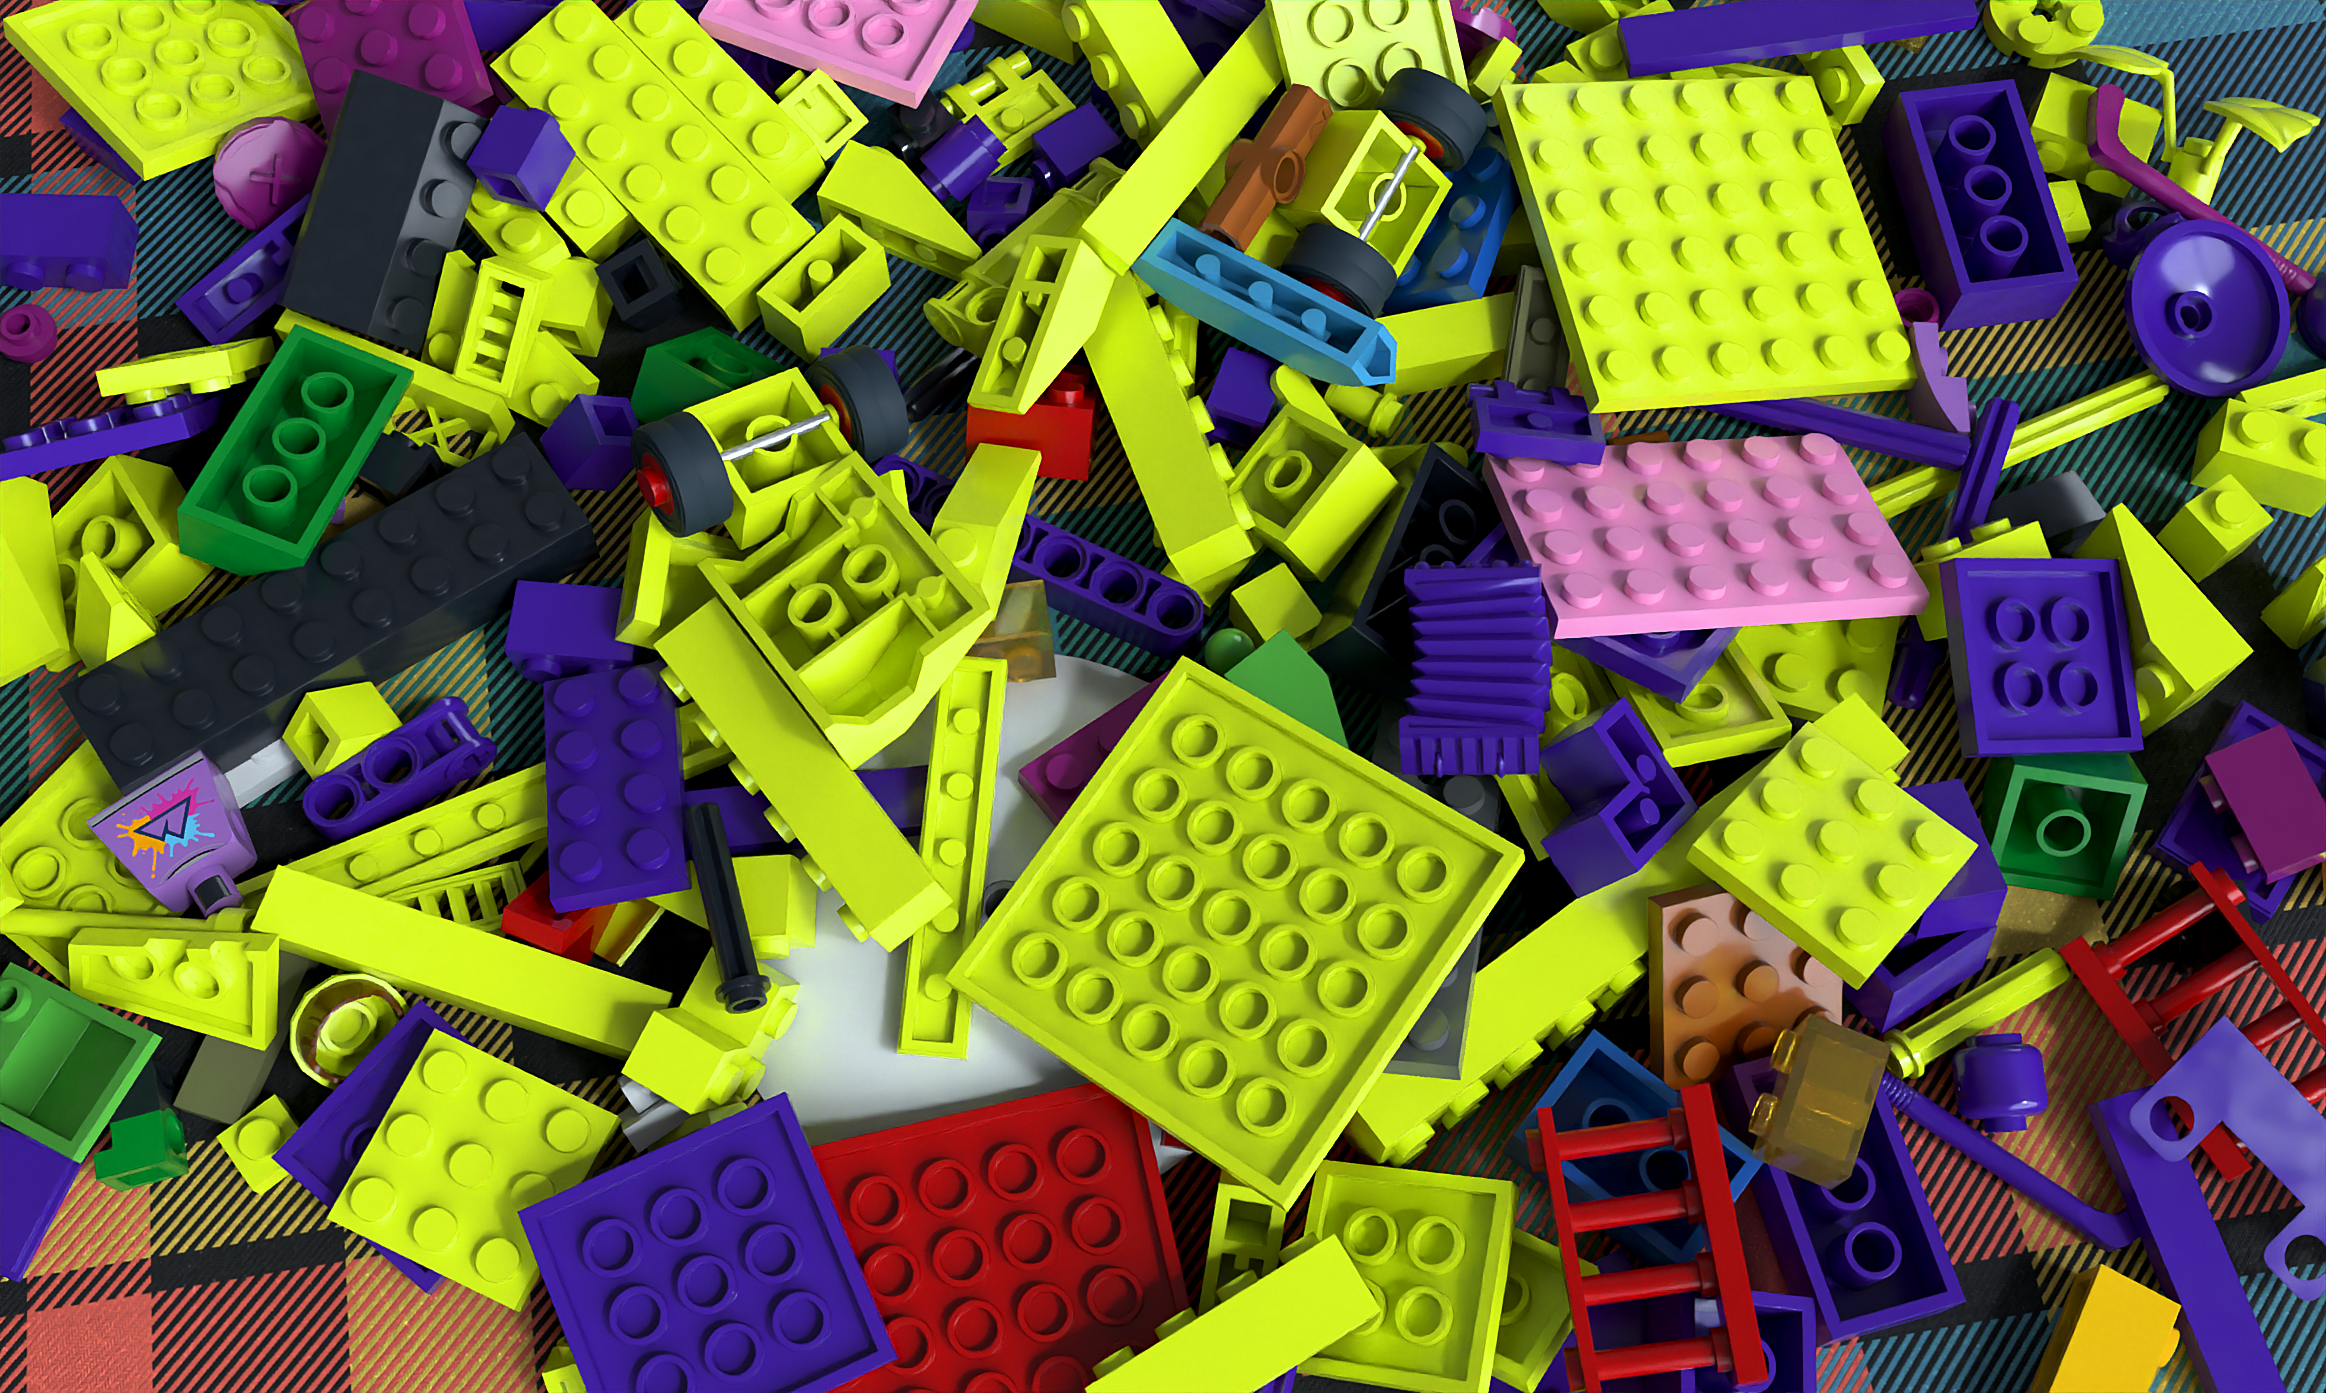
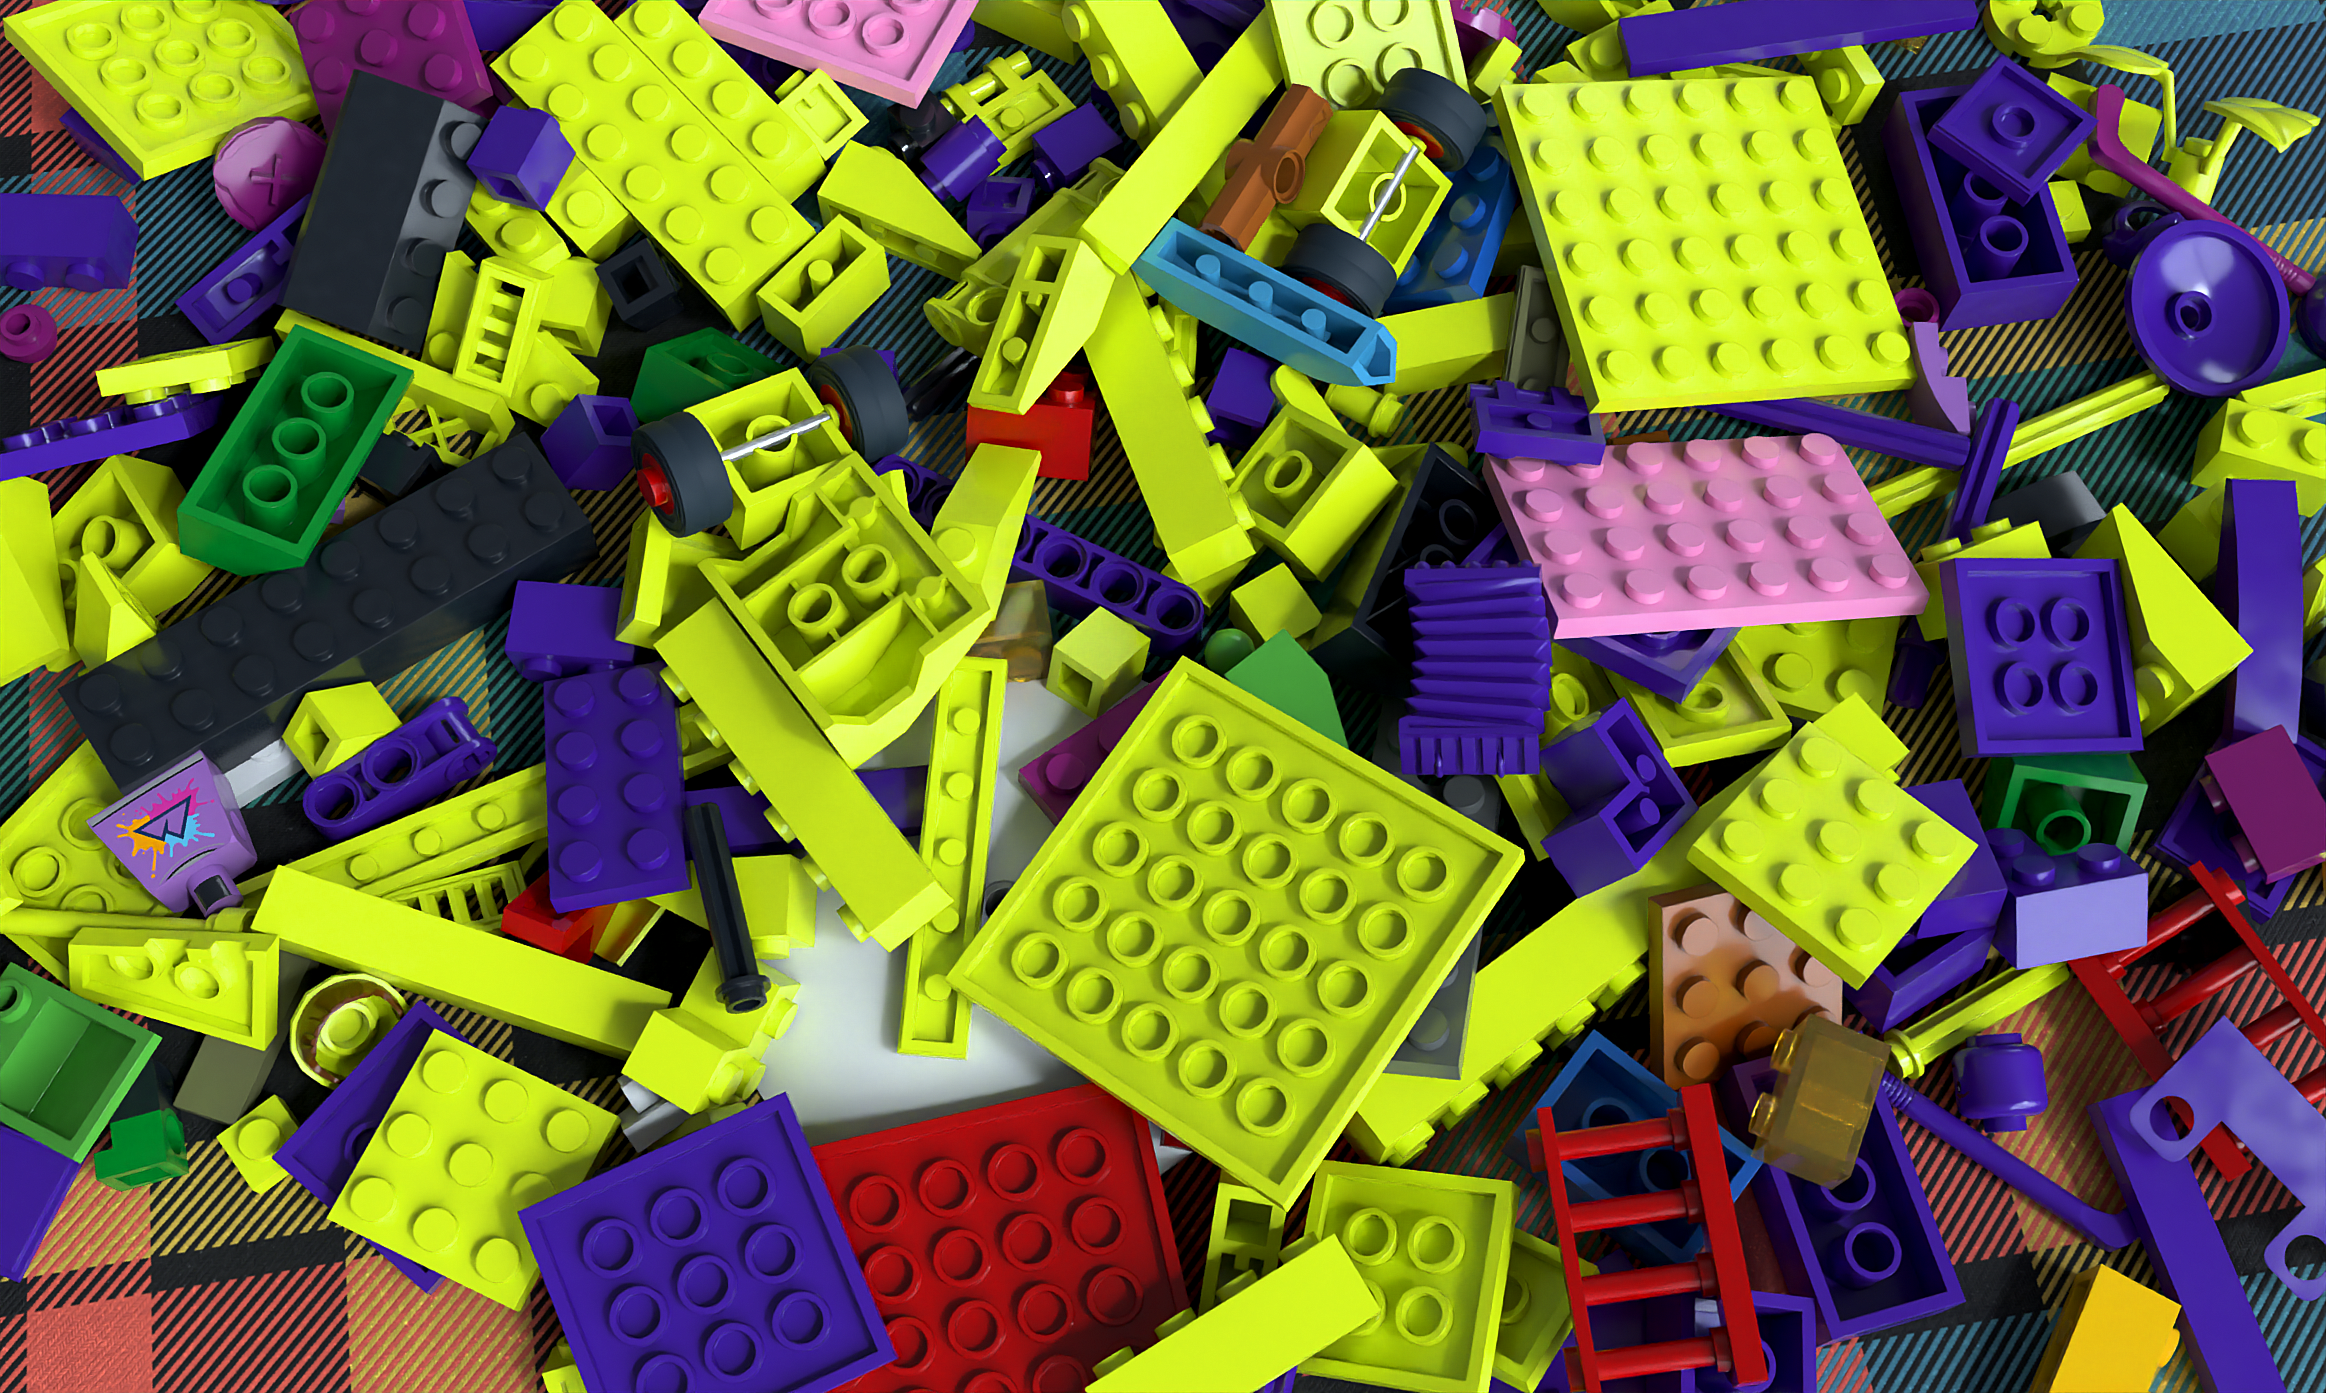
(1097, 663): none -> neon yellow brick
(2012, 129): none -> dark purple tile
(2066, 902): none -> brick
(2263, 601): none -> dark purple slope

